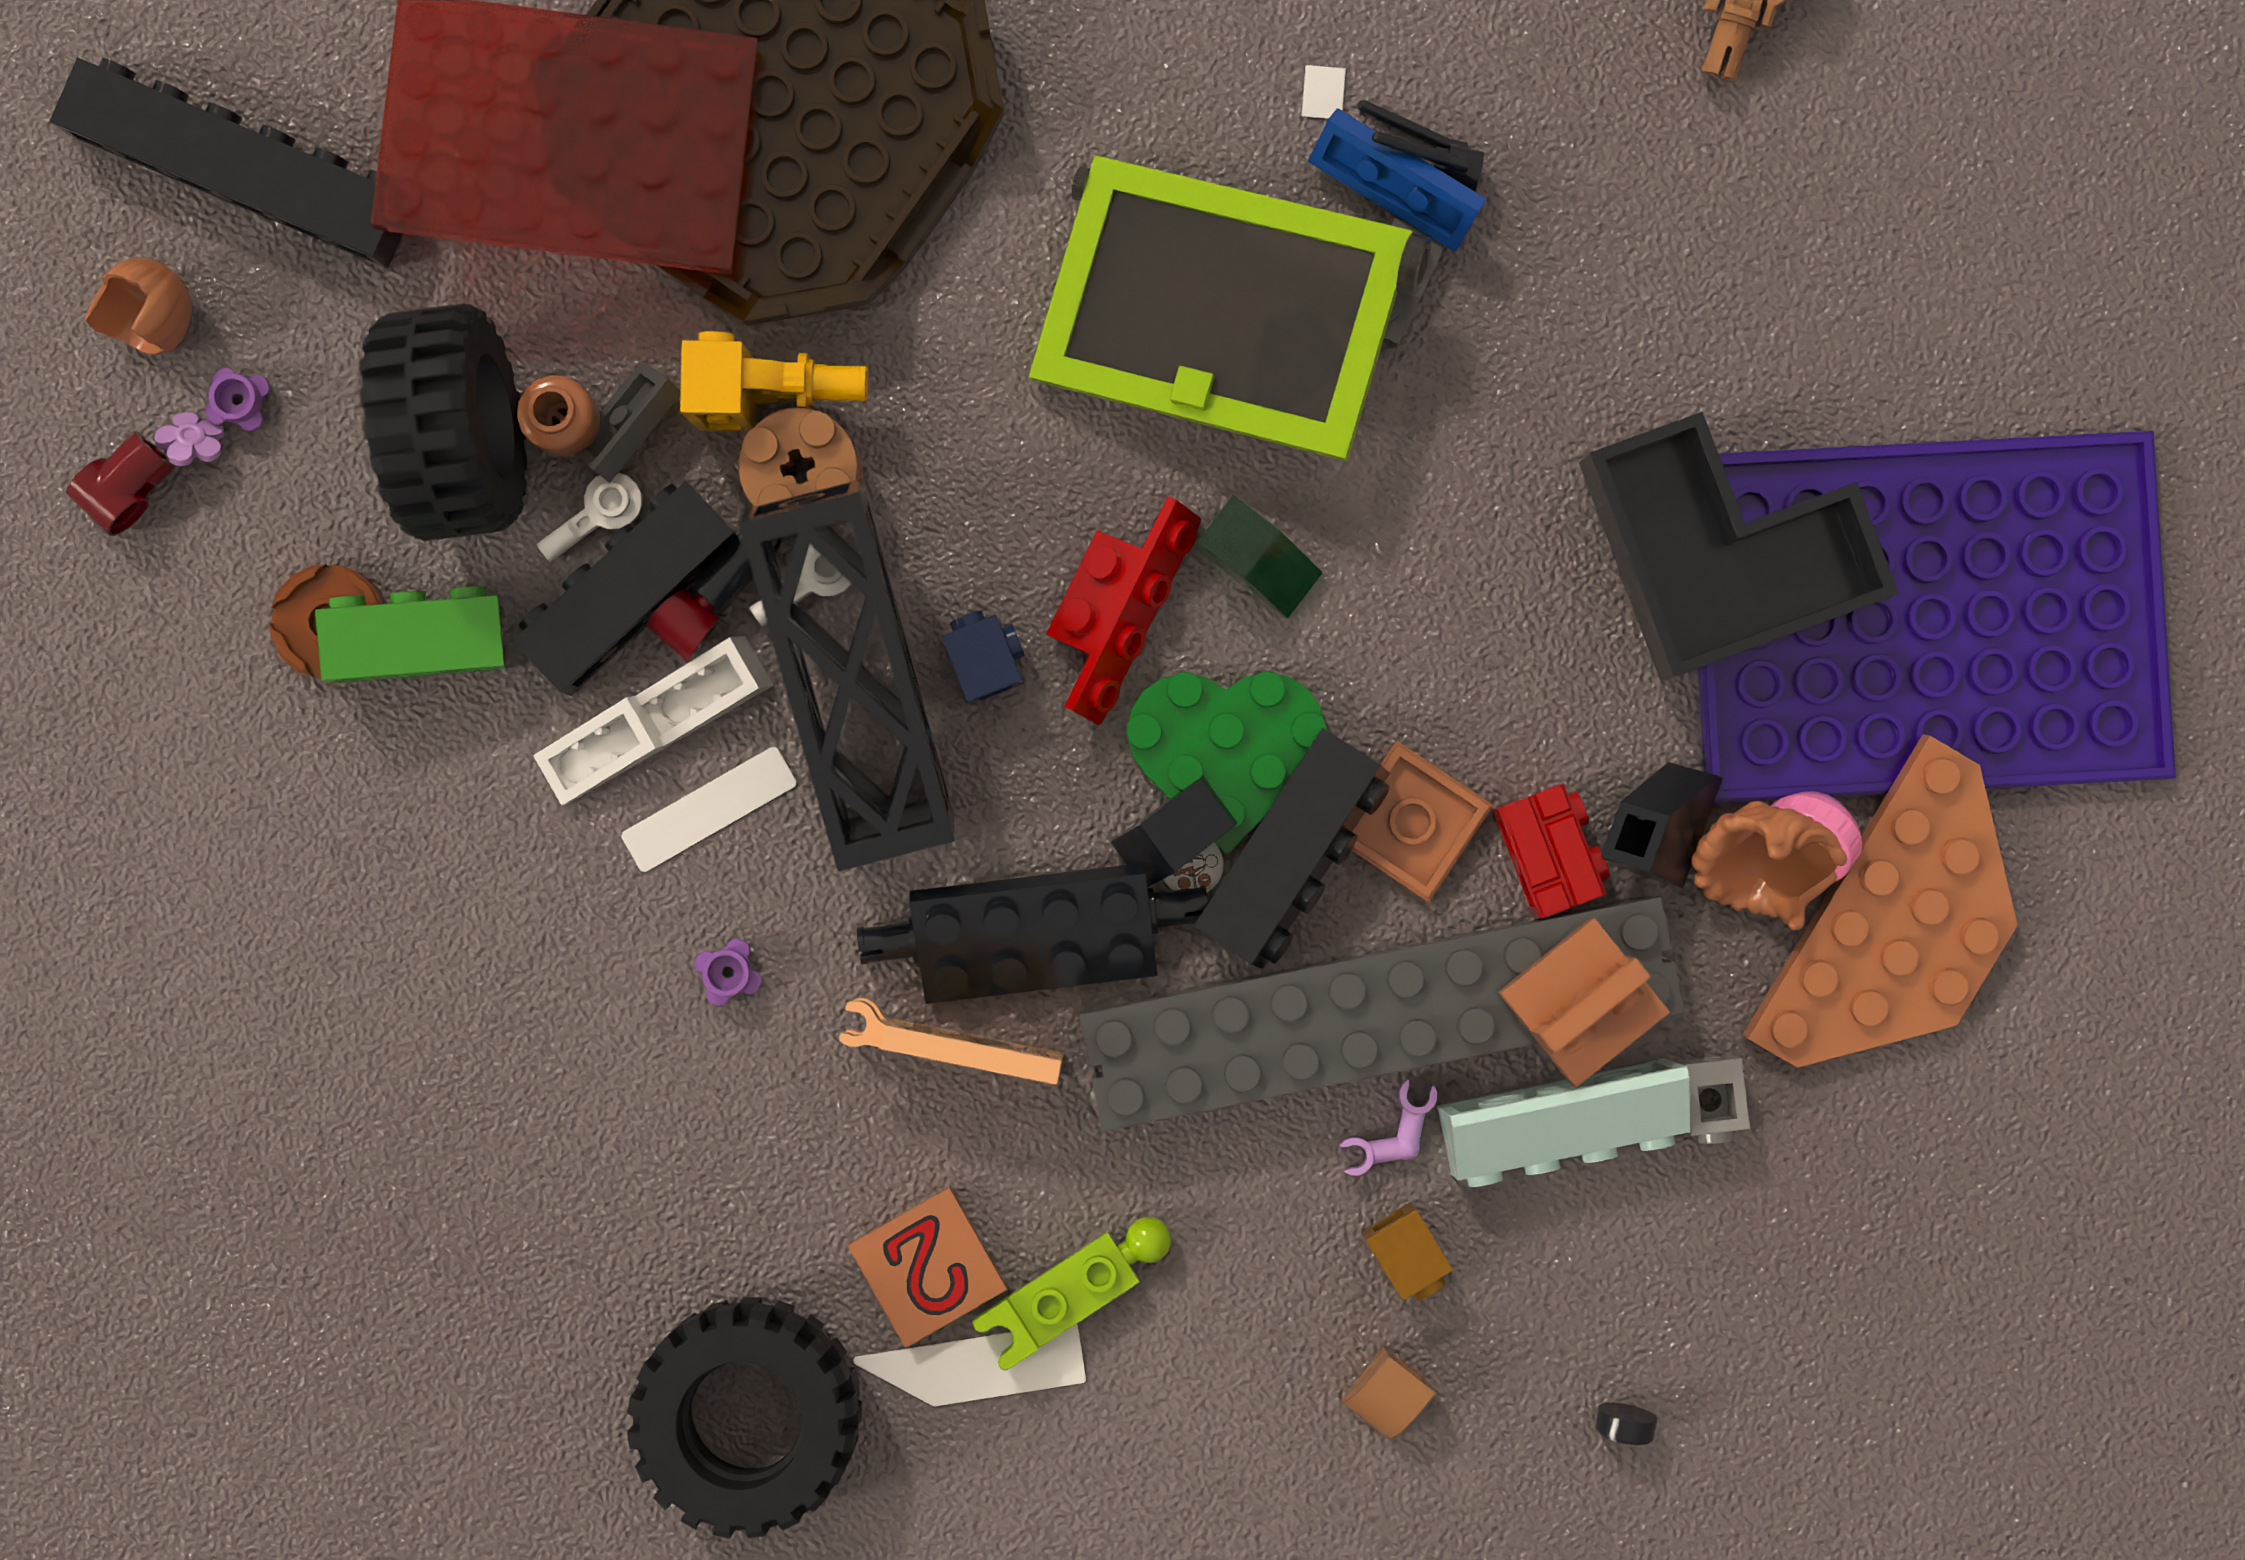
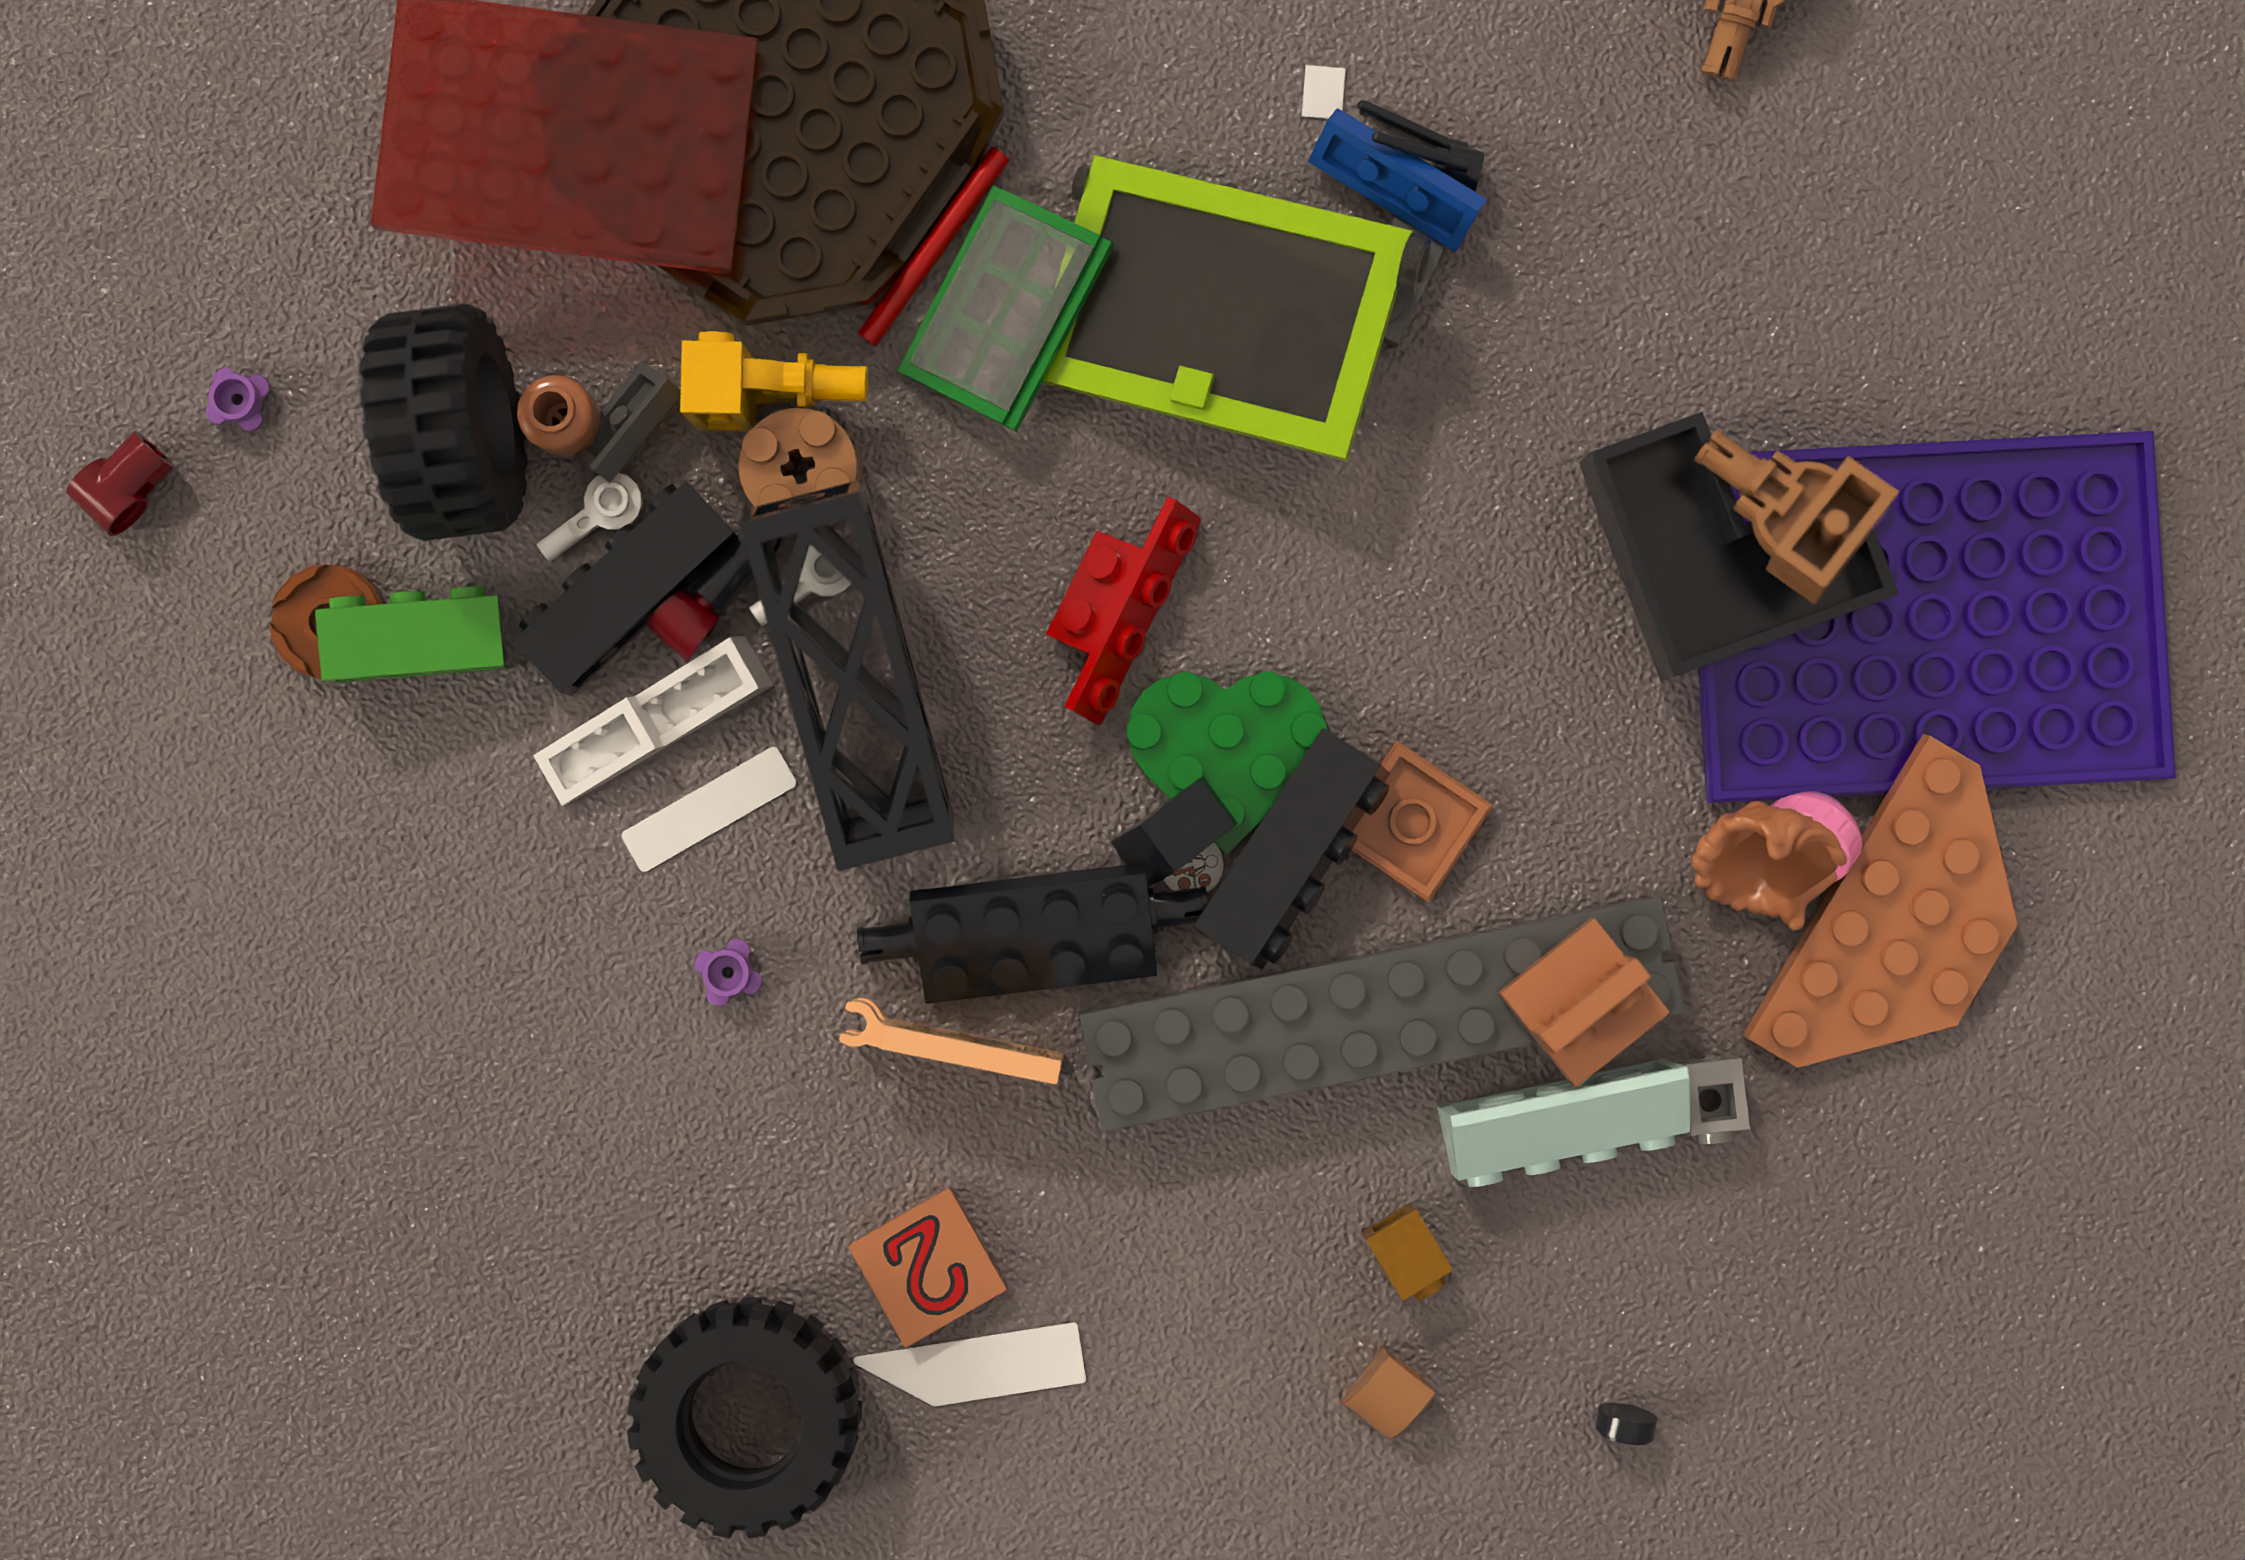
(142, 306): nougat hair -> none
(190, 439): lavender plant -> none
(223, 158): black brick -> none
(933, 246): none -> red bar
(983, 655): dark blue brick -> none
(1005, 308): none -> clear piece
(1074, 1288): lime plate -> none
(1258, 557): clear green slope -> none
(1405, 1145): lavender arm -> none
(1551, 850): red brick -> none
(1662, 824): black slope -> none
(1801, 511): none -> medium nougat brick

